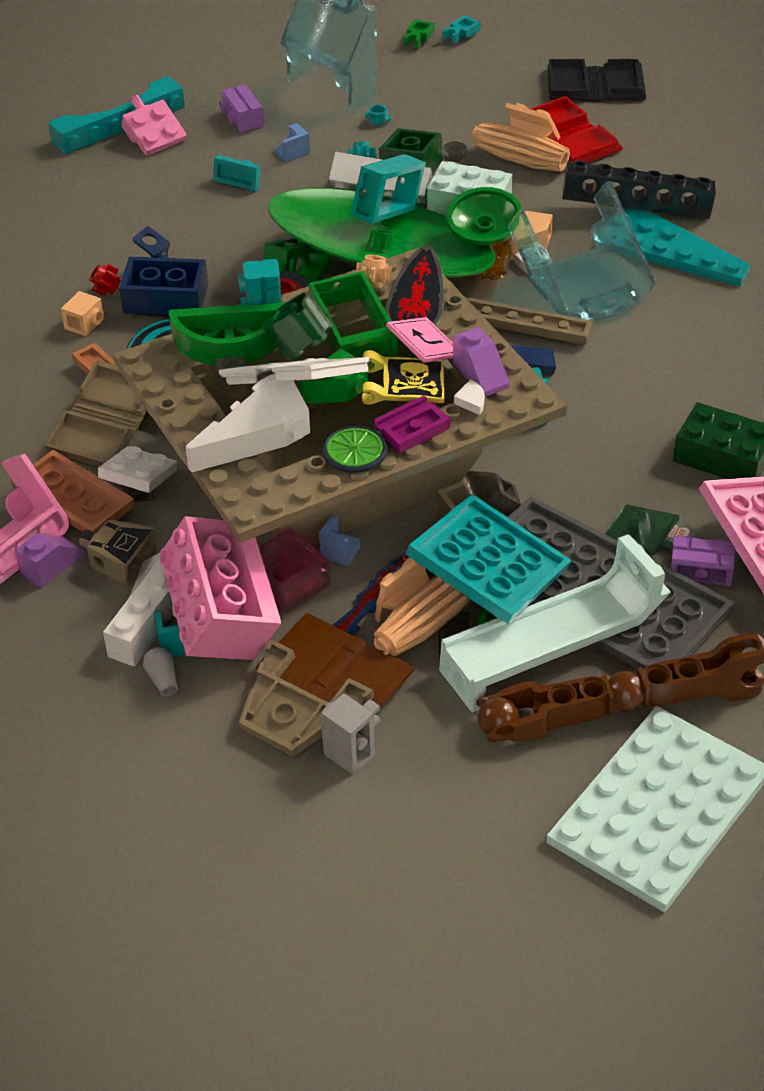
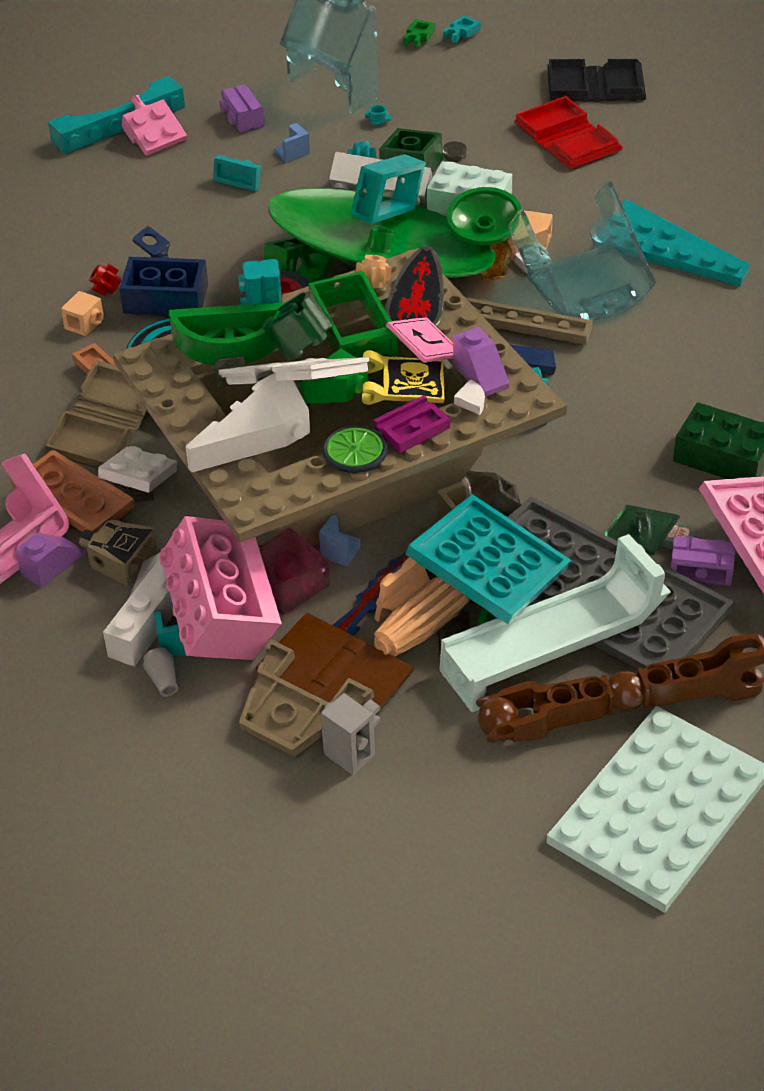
(524, 140): light nougat plate -> none
(648, 198): black brick -> none

